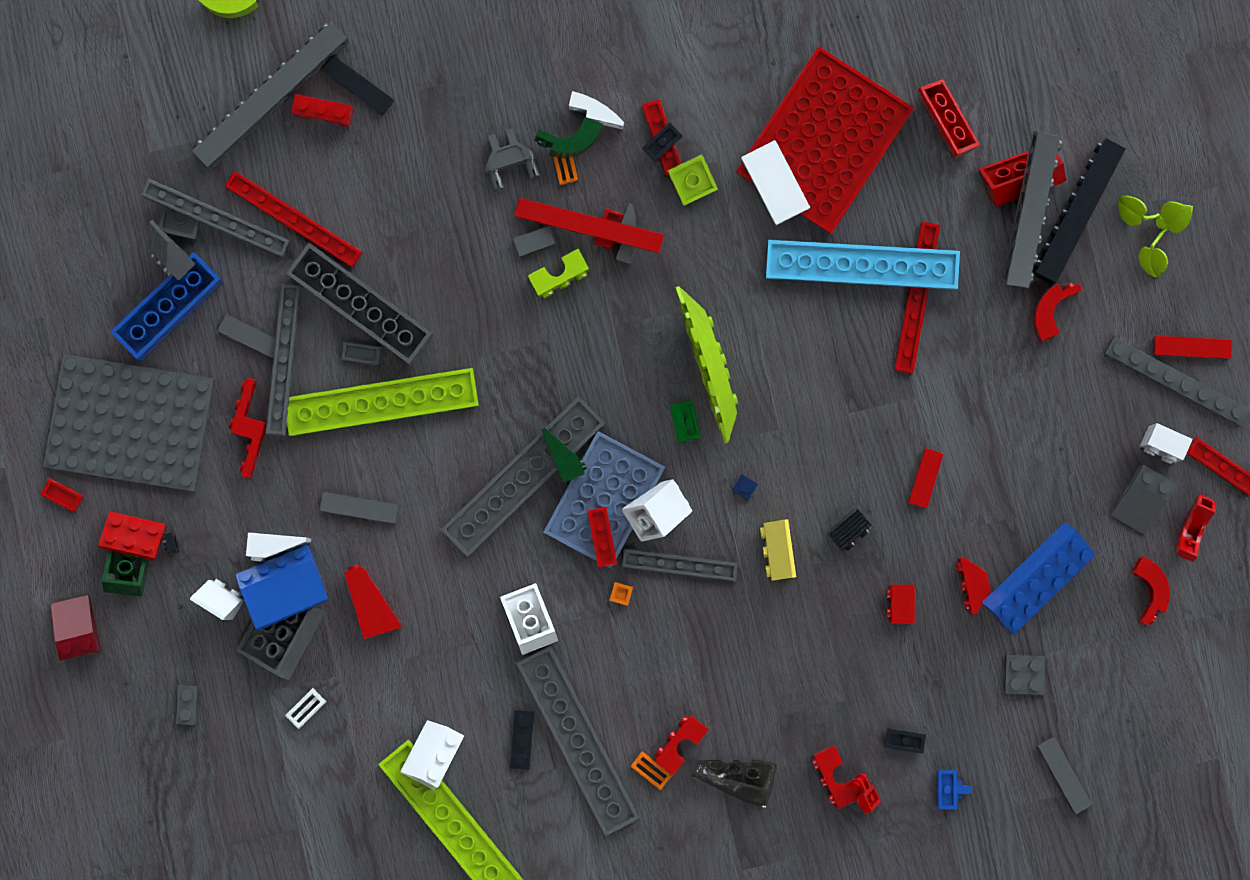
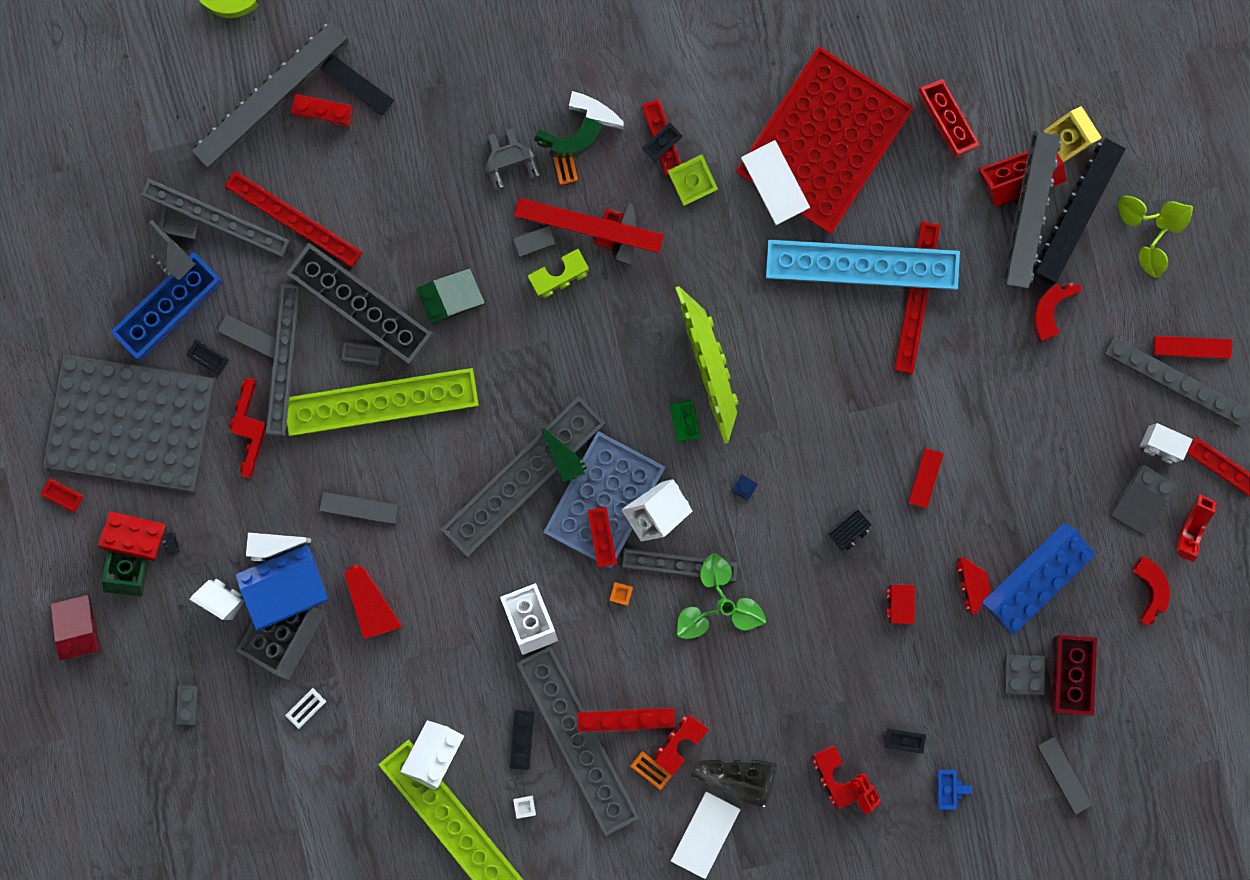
(208, 357): none -> black tile
(450, 296): none -> slope
(524, 807): none -> white plate
(626, 719): none -> red bracket
(705, 835): none -> white tile
(745, 615): none -> bright green plant
(778, 550): light yellow slope -> none
(1074, 675): none -> dark red brick
(1075, 132): none -> light yellow slope

